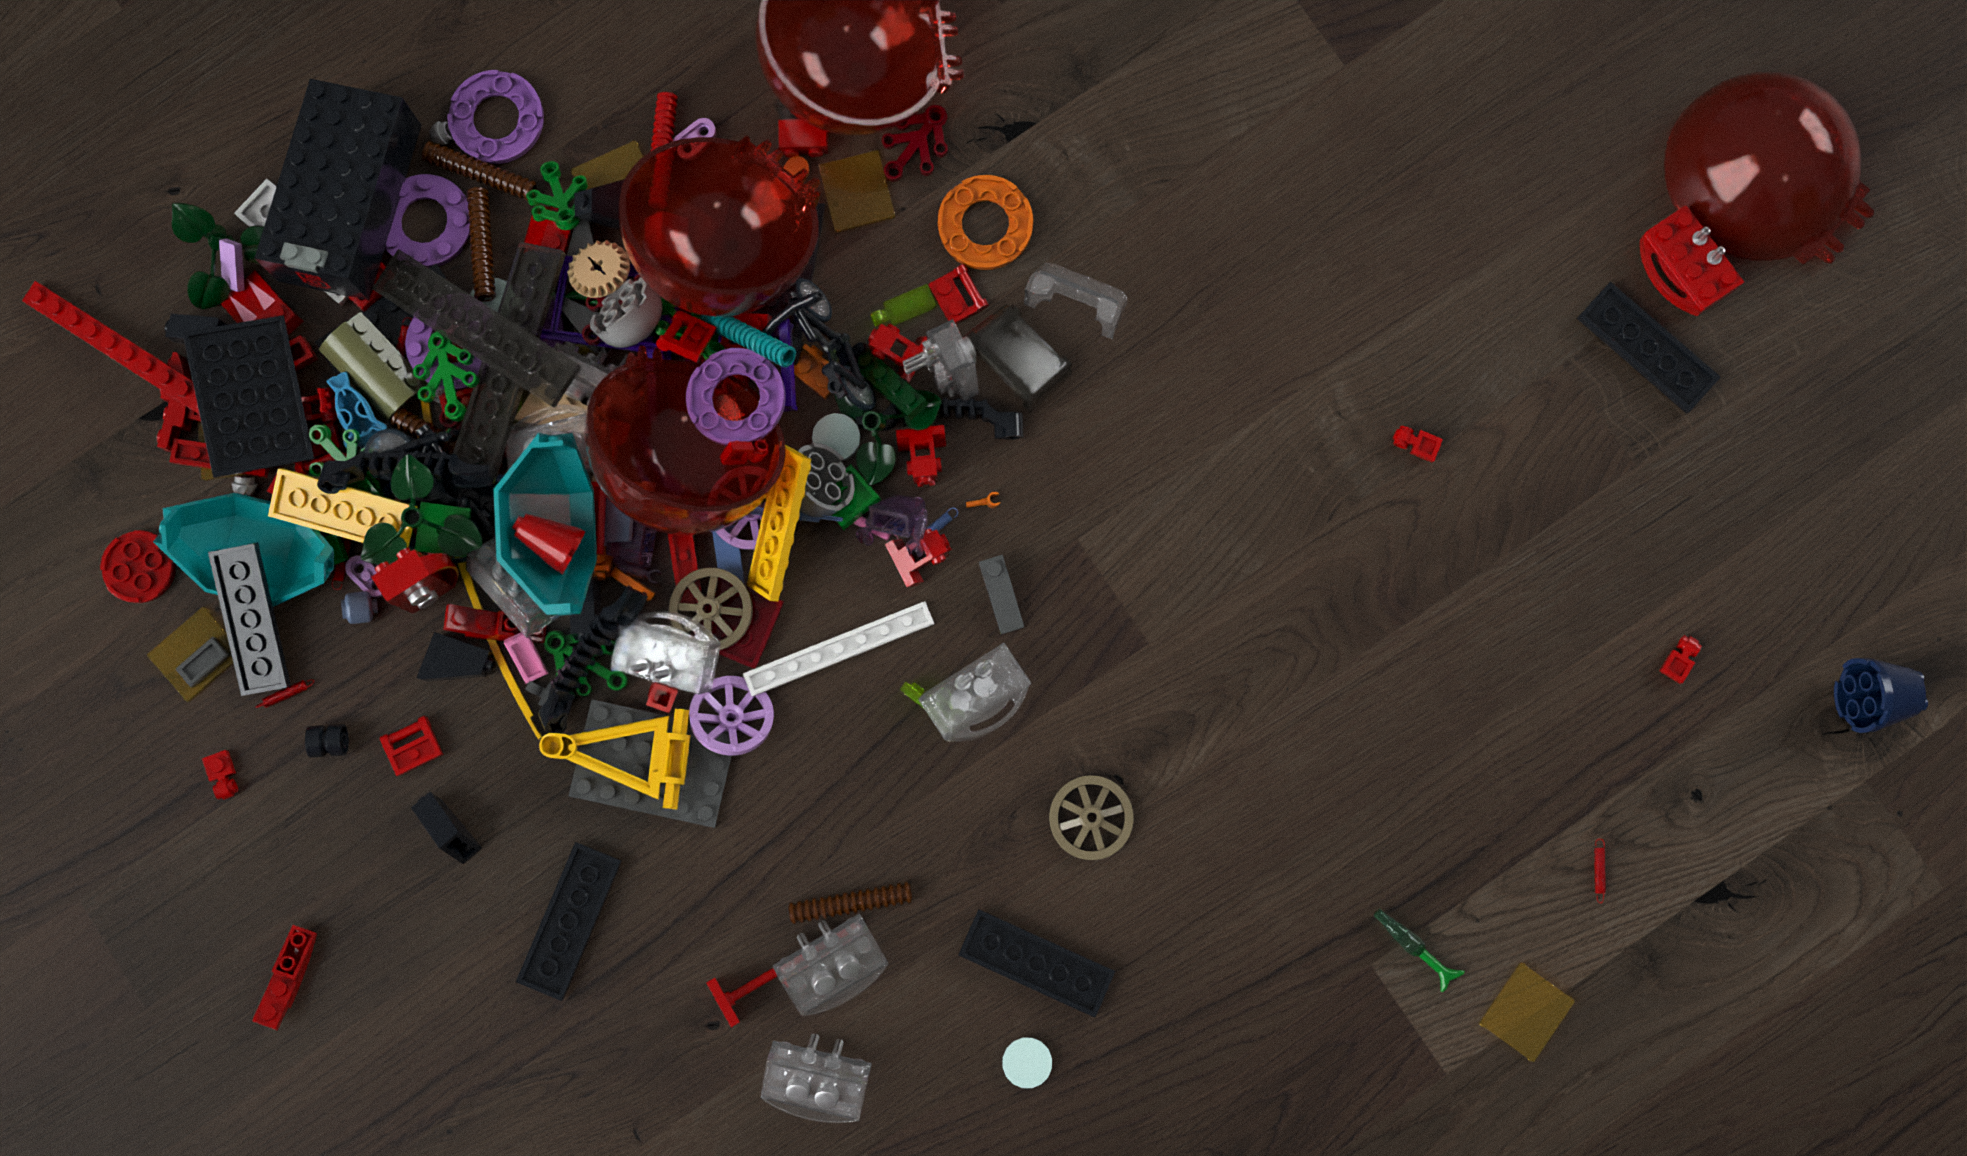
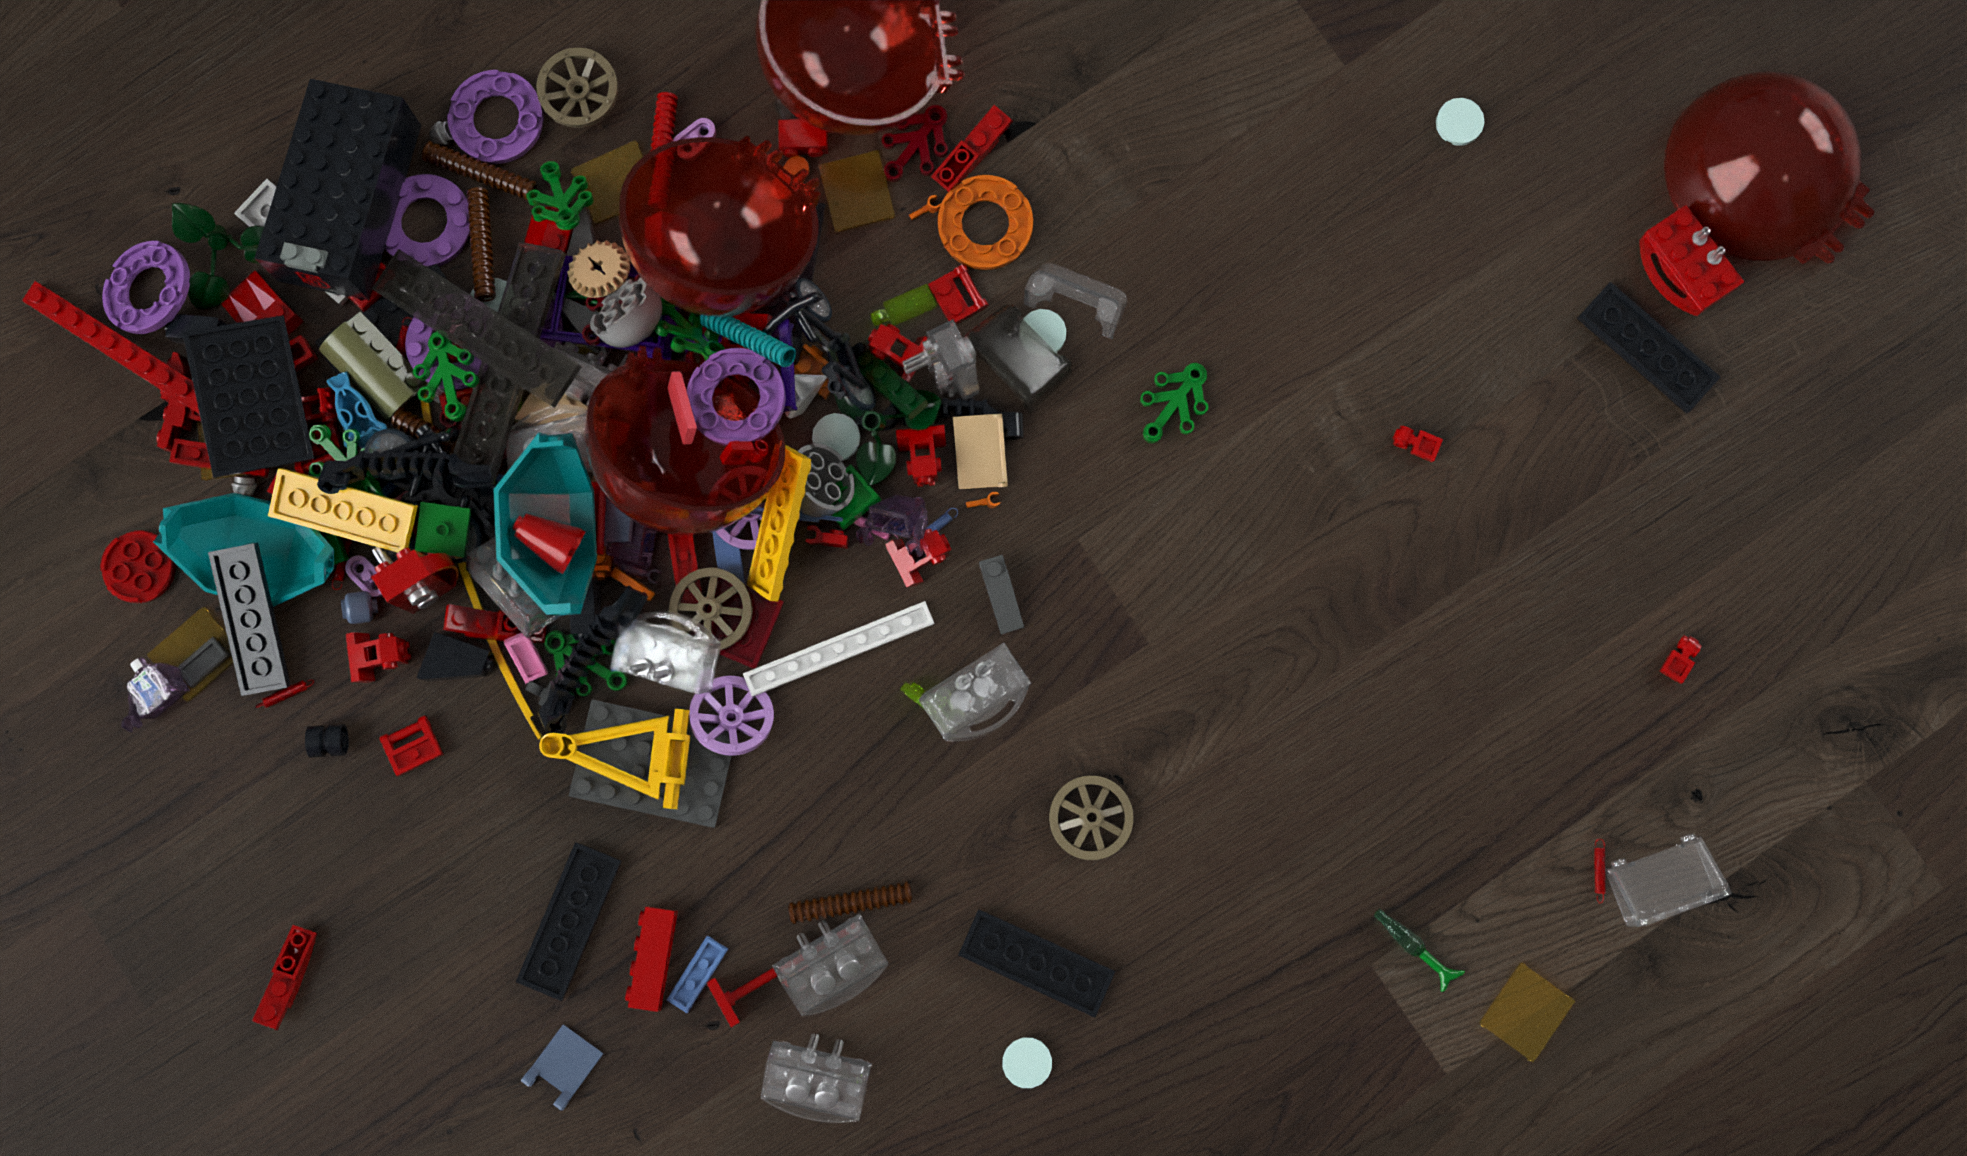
(127, 267): none -> medium lavender plate
(152, 691): none -> clear purple torso
(218, 768): red plate -> none
(232, 264): lavender tile -> none
(389, 650): none -> red tile
(408, 481): dark green plant -> none
(445, 828): black slope -> none
(564, 1064): none -> sand blue flag
(576, 83): none -> dark tan wheel
(600, 204): black slope -> none
(652, 958): none -> red brick
(661, 696): red brick -> none
(682, 408): none -> coral tile
(693, 339): red plate -> none
(697, 974): none -> medium blue tile
(805, 389): none -> white slope
(833, 539): none -> red plate
(928, 207): none -> orange hand
(973, 149): none -> red slope
(980, 451): none -> tan piece
(1048, 327): none -> light aqua tile
(1176, 399): none -> green plant
(1460, 121): none -> light aqua tile
(1667, 882): none -> clear windscreen
(1878, 694): dark blue cone -> none

